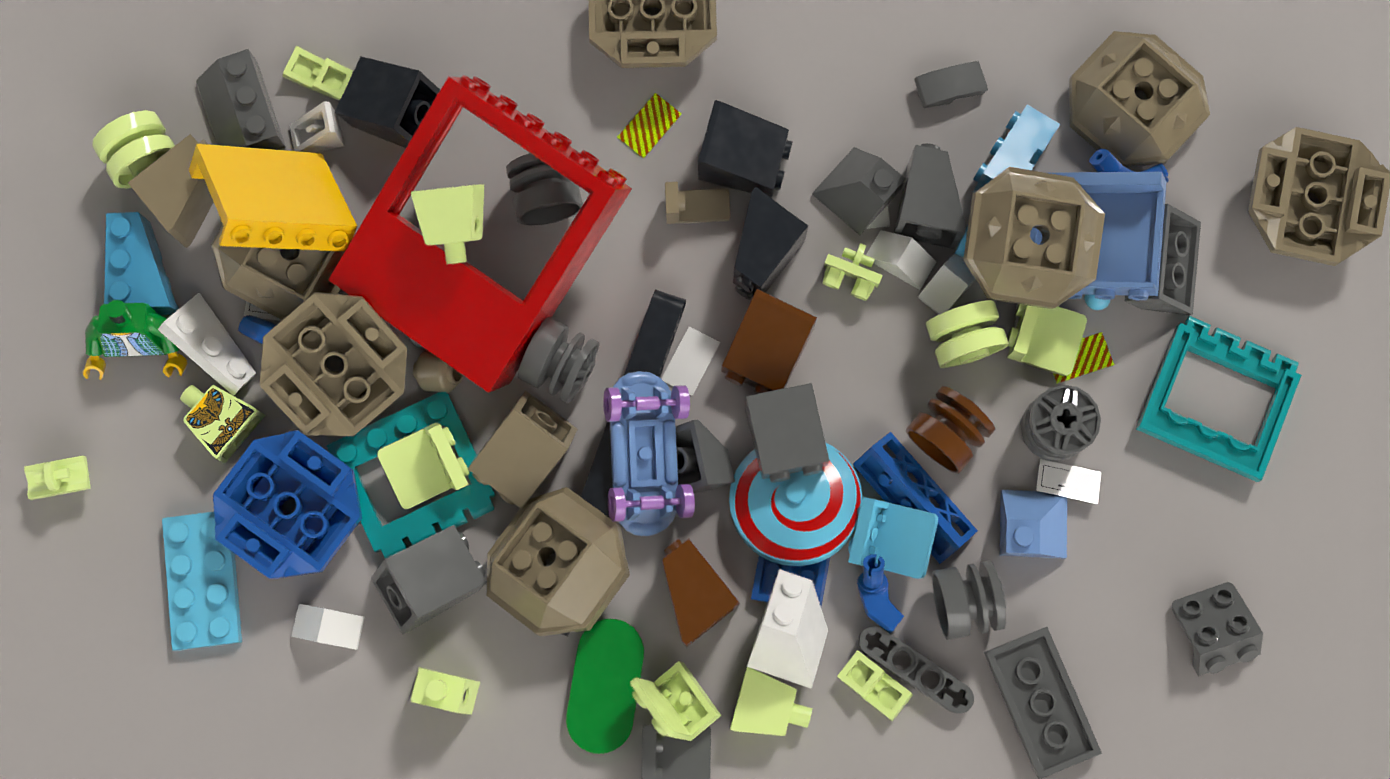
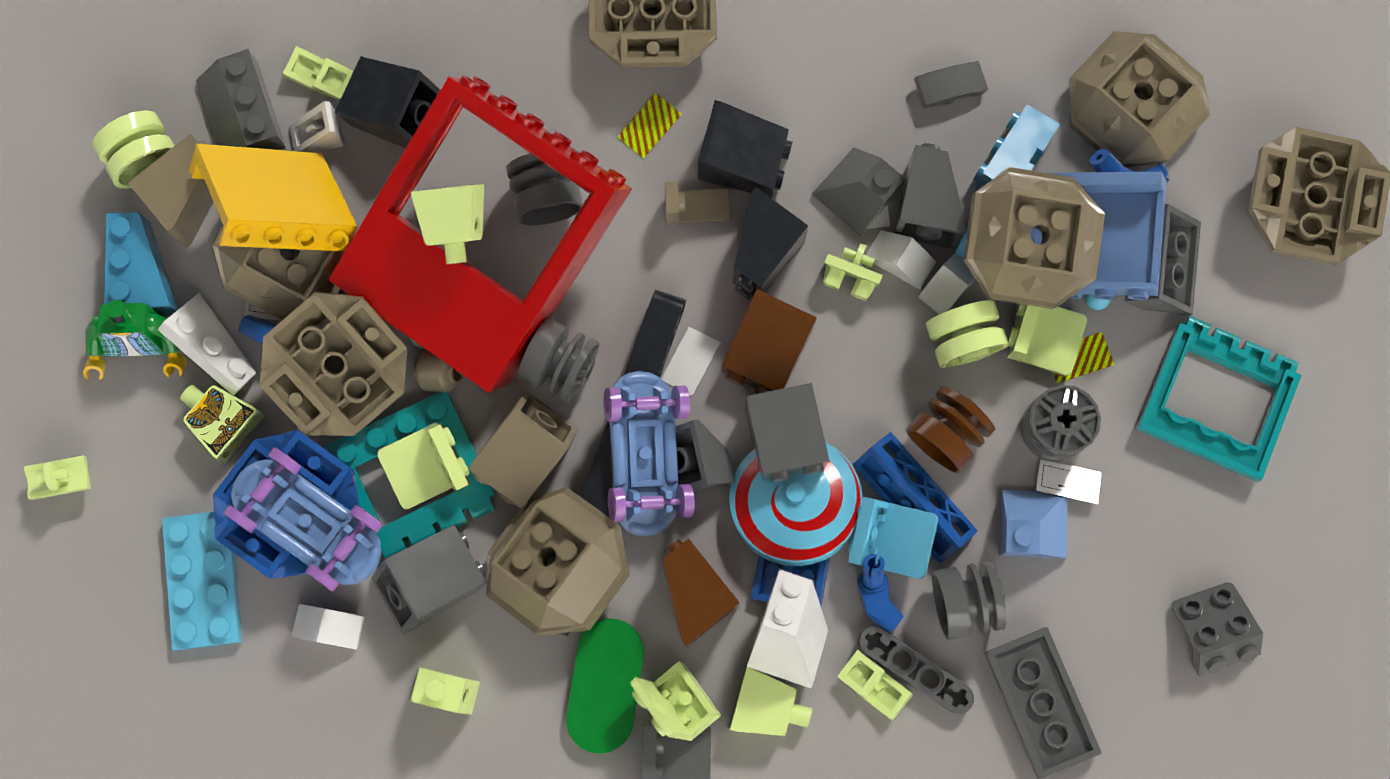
(306, 521): none -> medium blue piece

